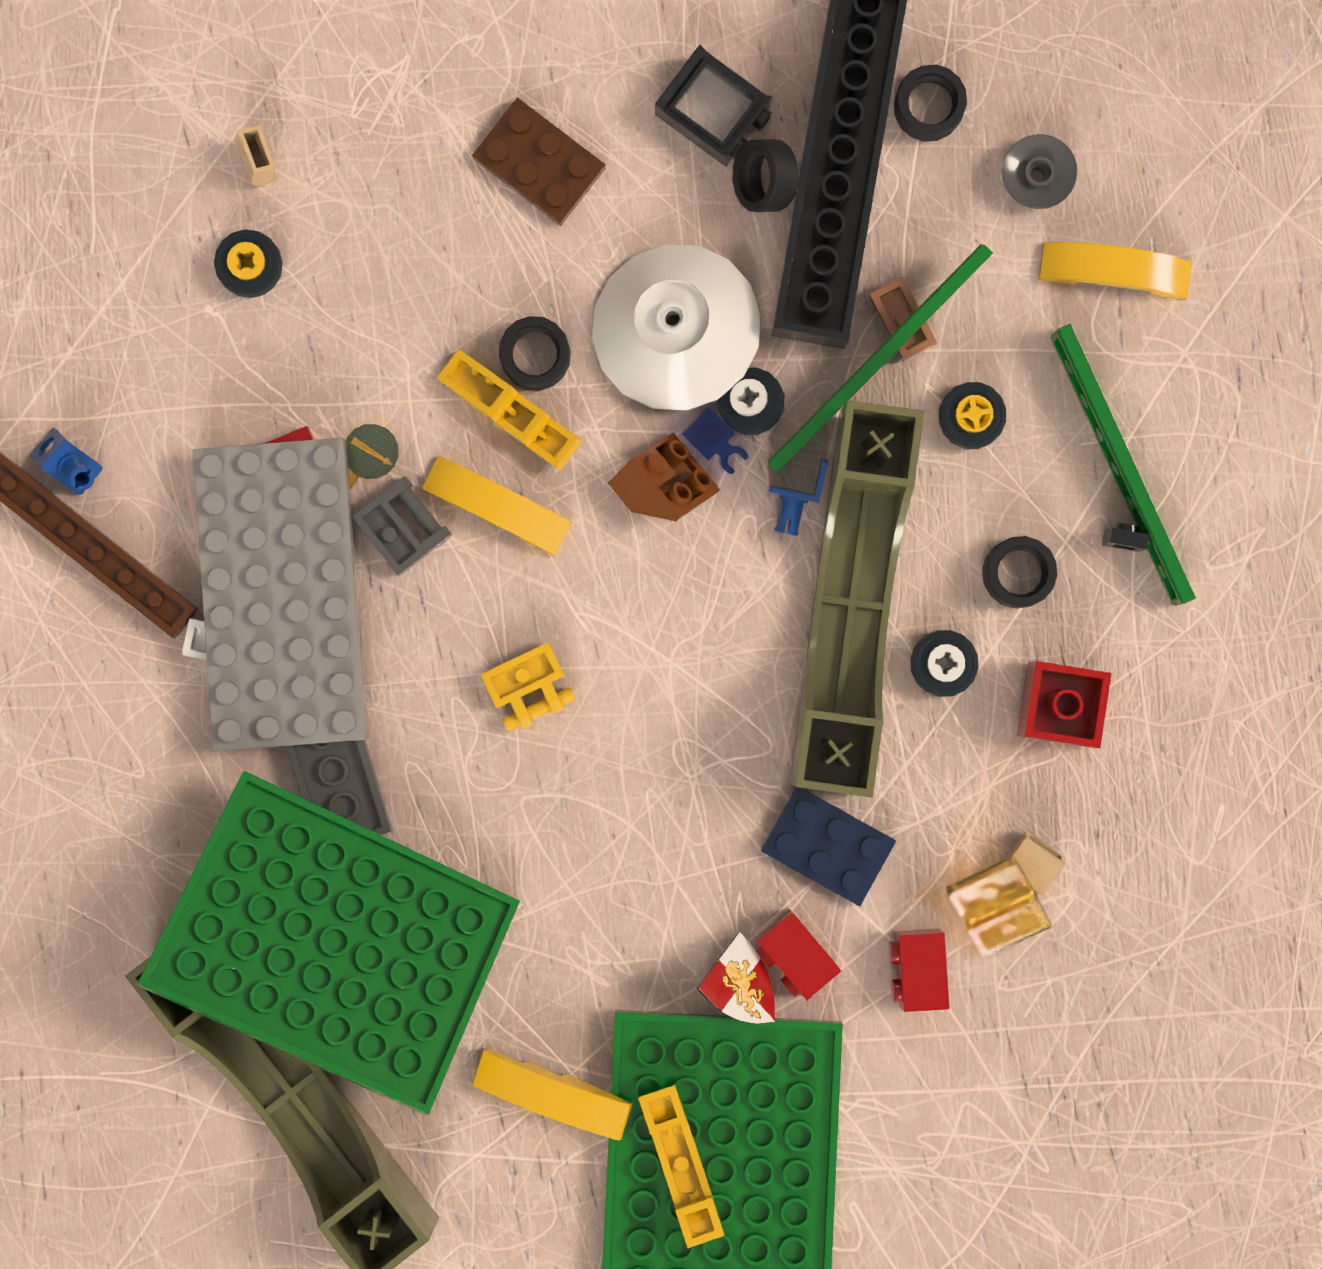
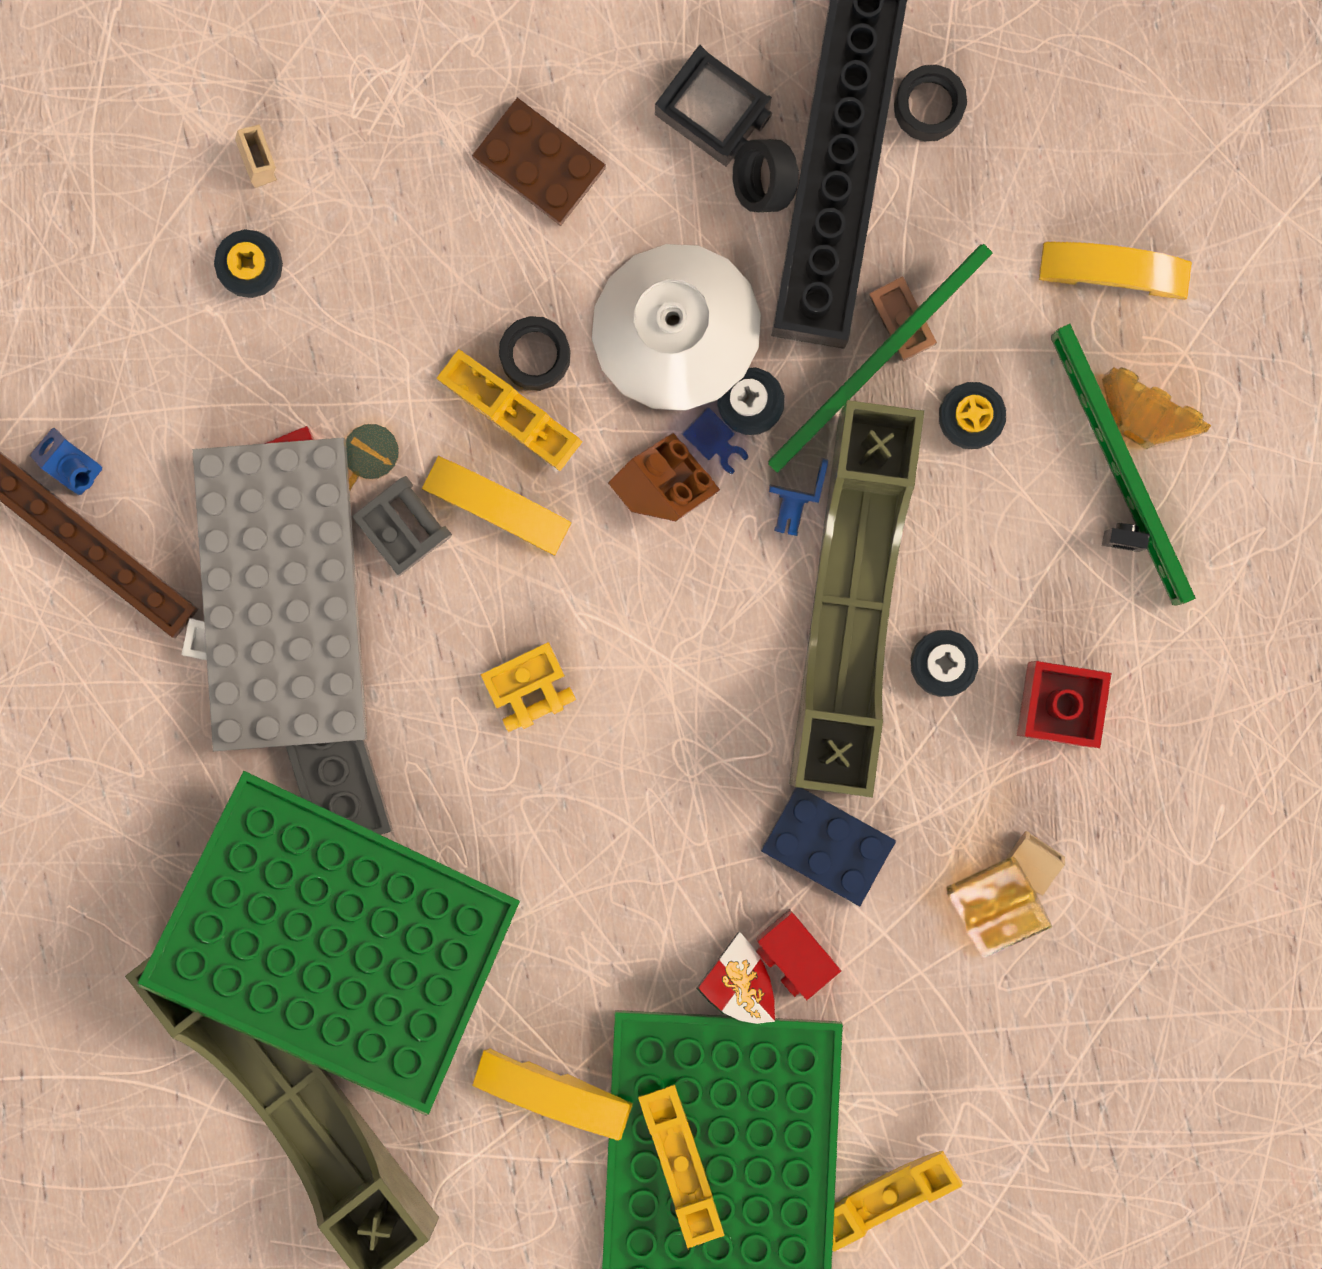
(892, 1194): none -> yellow slope
(920, 970): red brick -> none
(1042, 154): dark grey dish -> none
(1048, 571): black tyre -> none
(1148, 413): none -> clear yellow slope

